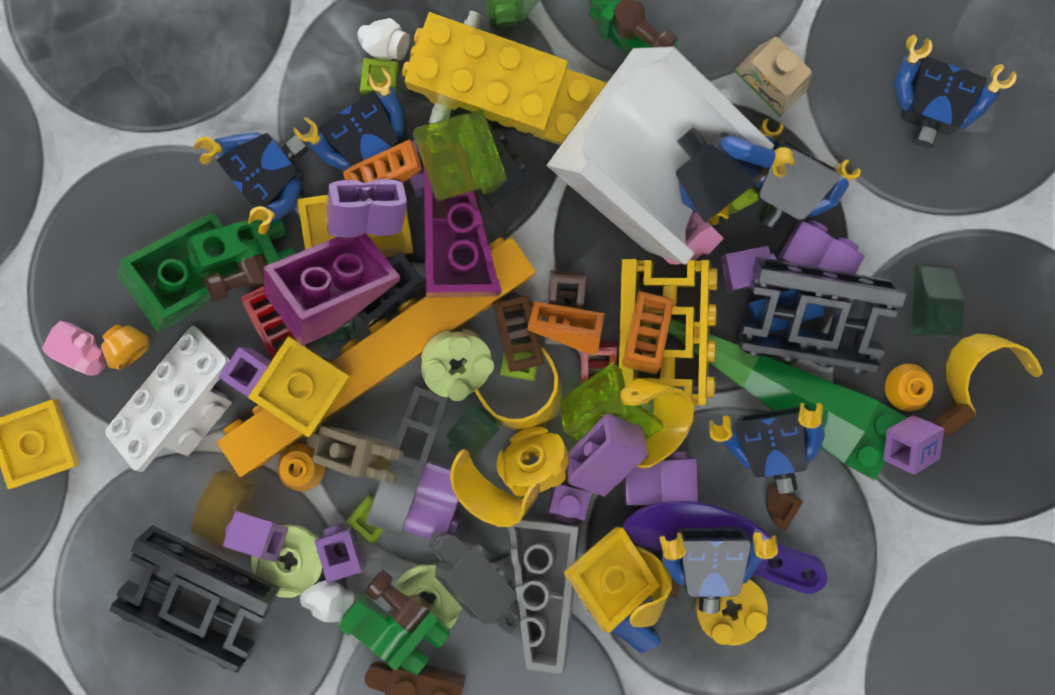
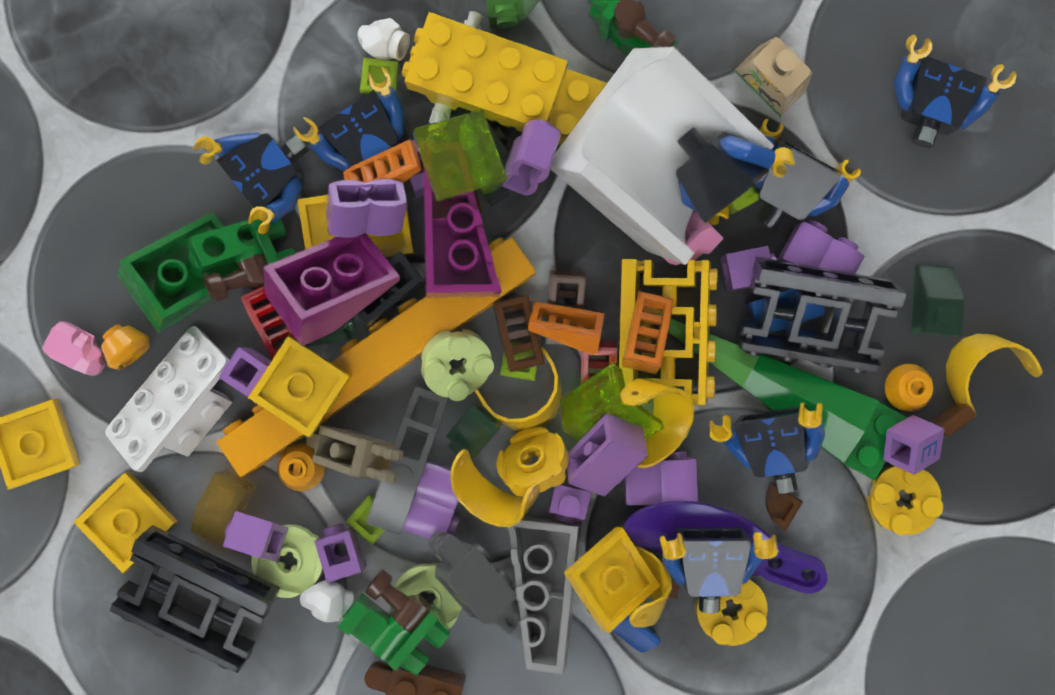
(121, 518): none -> yellow plate
(531, 157): none -> medium lavender brick
(903, 520): none -> yellow plate

